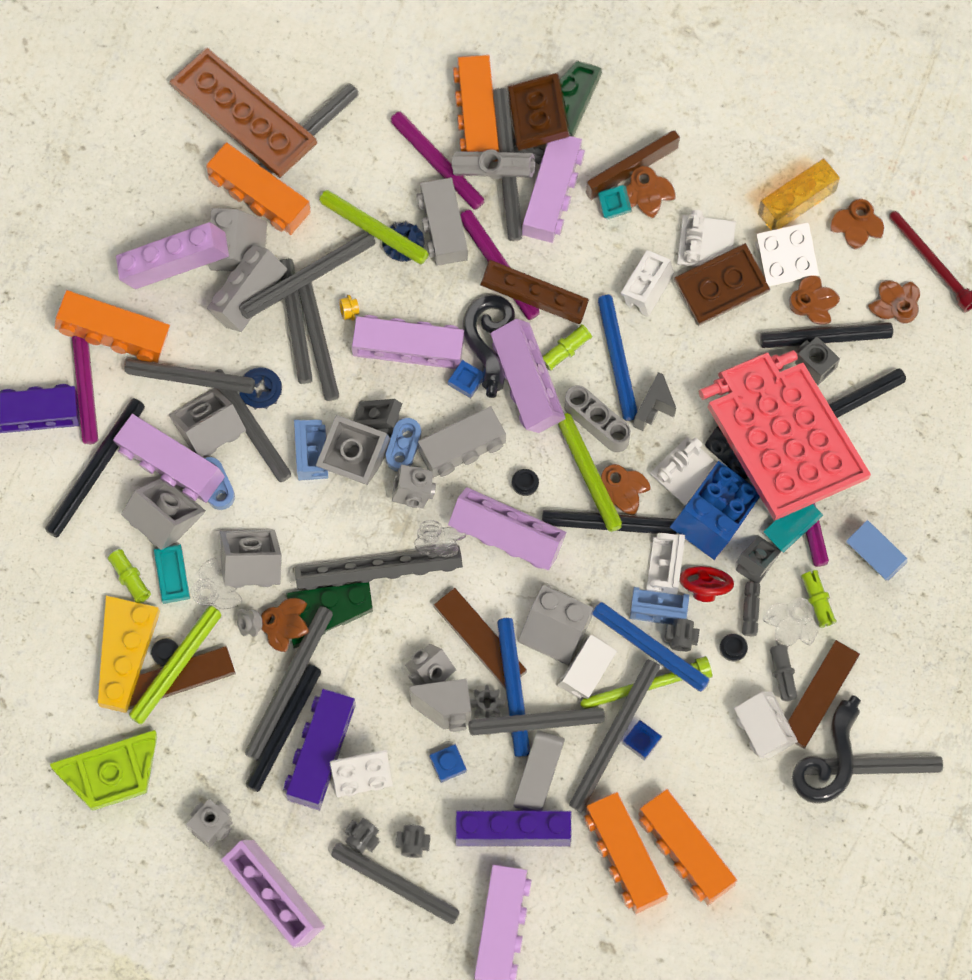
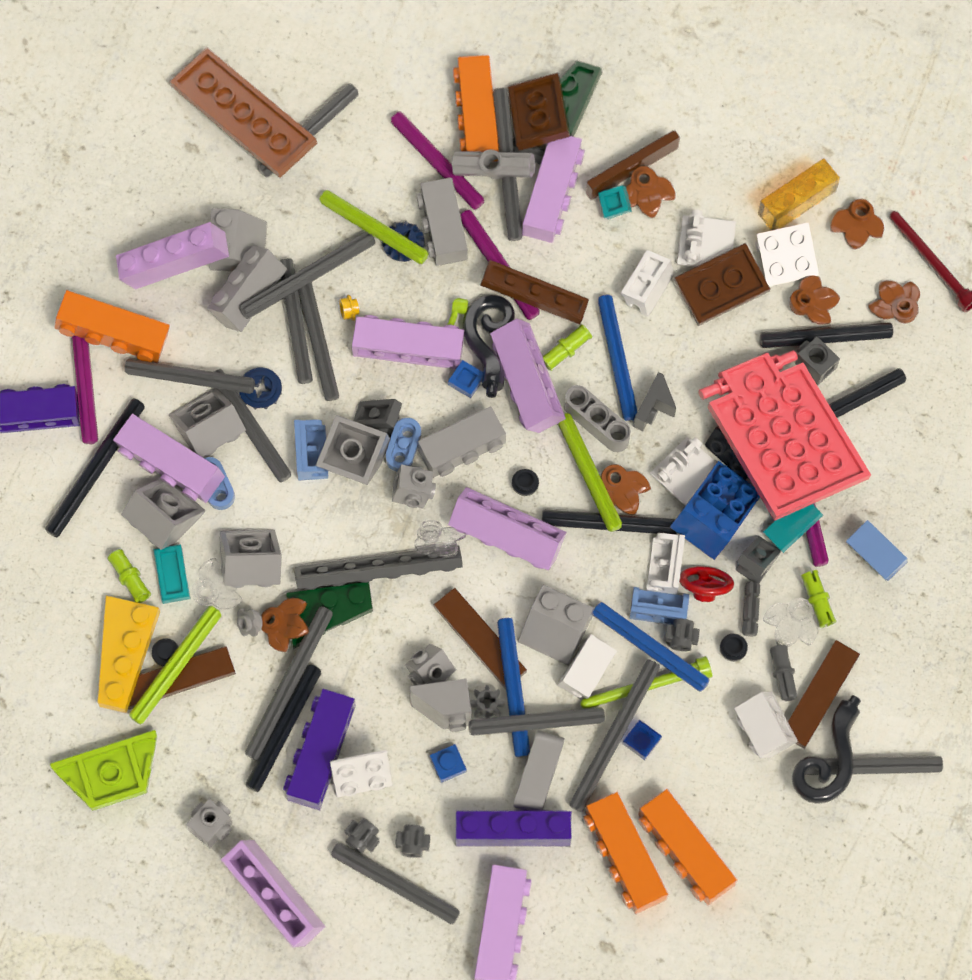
(258, 189): orange brick -> none
(459, 307): none -> lime hand

